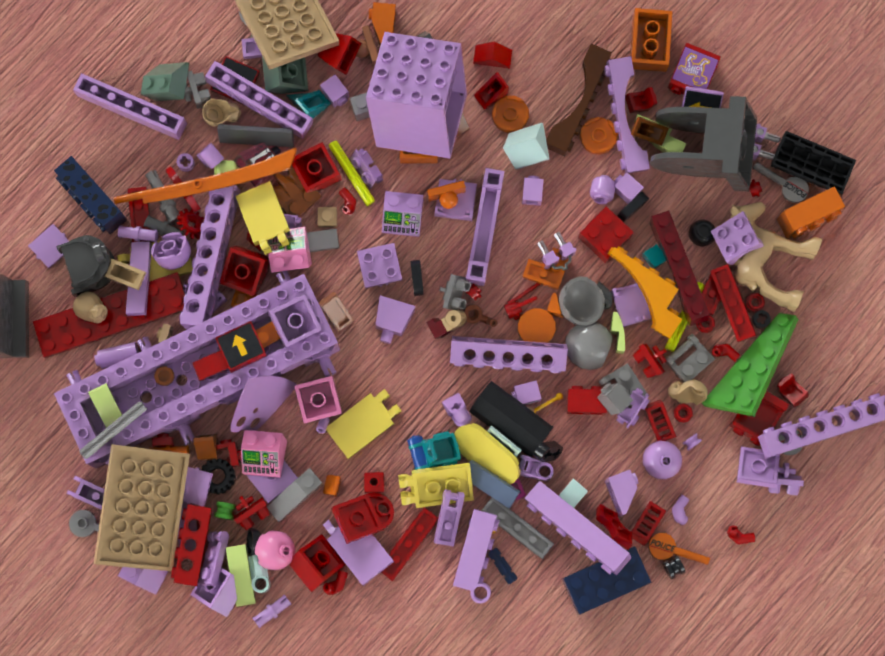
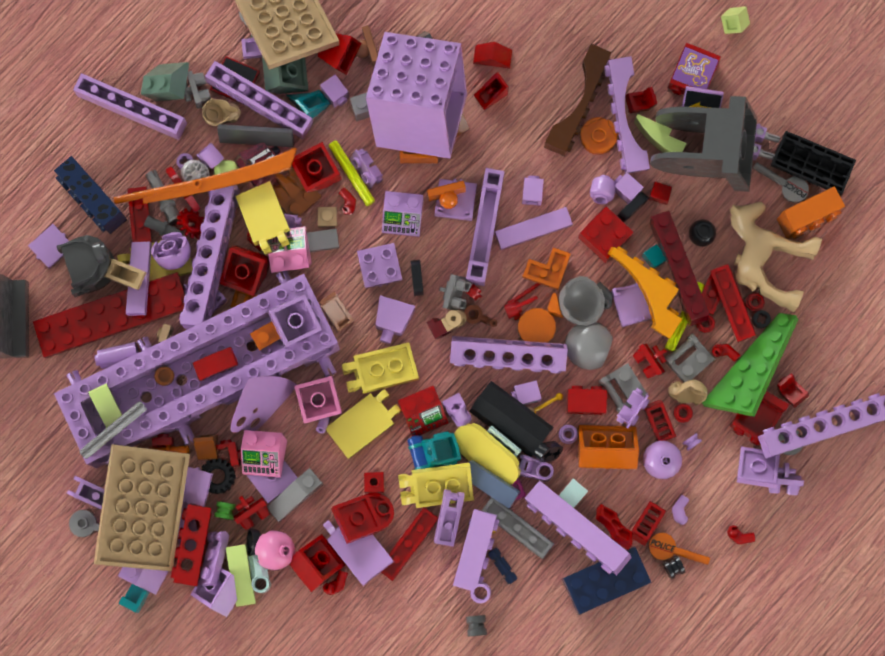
(90, 307): tan hair -> none
(134, 598): none -> teal panel
(137, 233): lavender pin -> none
(193, 170): none -> white wheel
(241, 347): black tile -> none
(272, 611): lavender pin -> none
(332, 485): orange slope -> none
(381, 369): none -> light yellow tile
(382, 19): orange slope -> none
(423, 411): none -> red slope
(476, 625): none -> dark grey wheel
(510, 114): orange tile -> none
(527, 146): light aqua slope -> none
(533, 228): none -> lavender tile
(550, 259): lavender piece -> none
(570, 428): none -> lavender plate
(607, 447): none -> orange slope
(614, 398): light grey brick -> none
(617, 328): yellowish green slope -> none
(622, 490): lavender slope -> none
(649, 130): dark orange slope -> none
(651, 39): orange brick -> none
(660, 193): none -> red slope
(735, 20): none -> yellowish green panel
(736, 238): lavender piece -> none
(755, 188): red plate -> none

